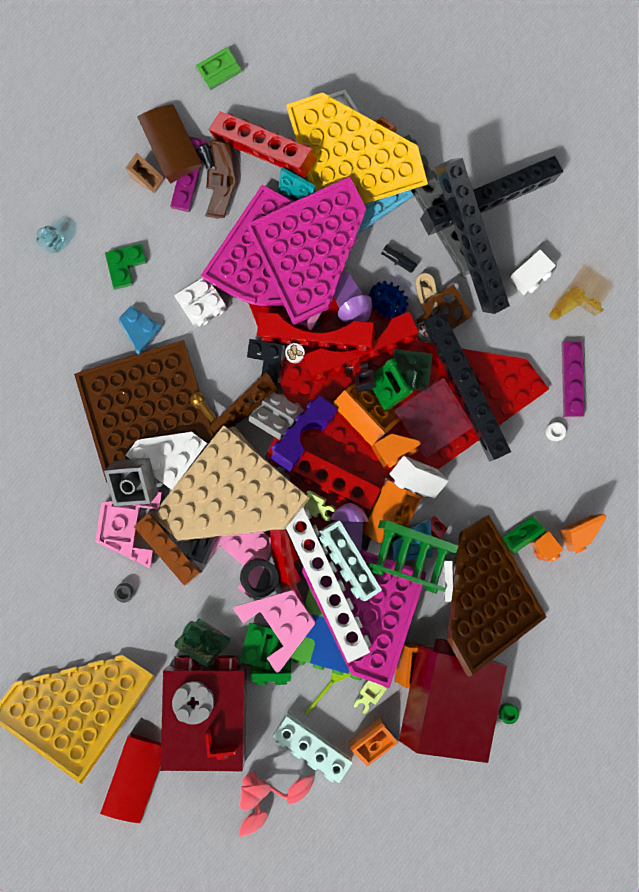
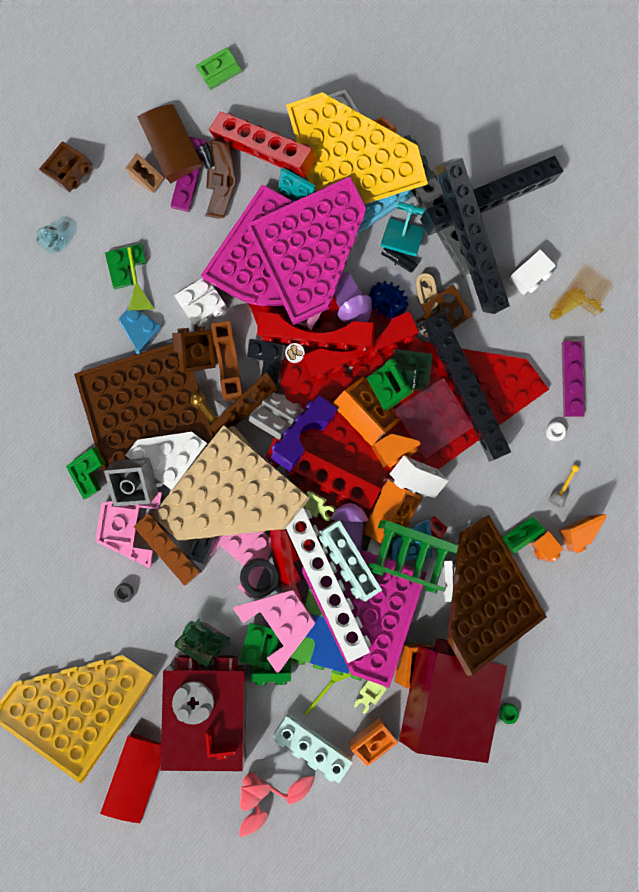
(66, 166): none -> reddish brown plate
(82, 472): none -> green plate
(138, 299): none -> lime piece
(194, 348): none -> reddish brown plate
(227, 360): none -> dark orange arch
(366, 378): black plate -> none
(401, 235): none -> teal plate
(559, 498): none -> hinge

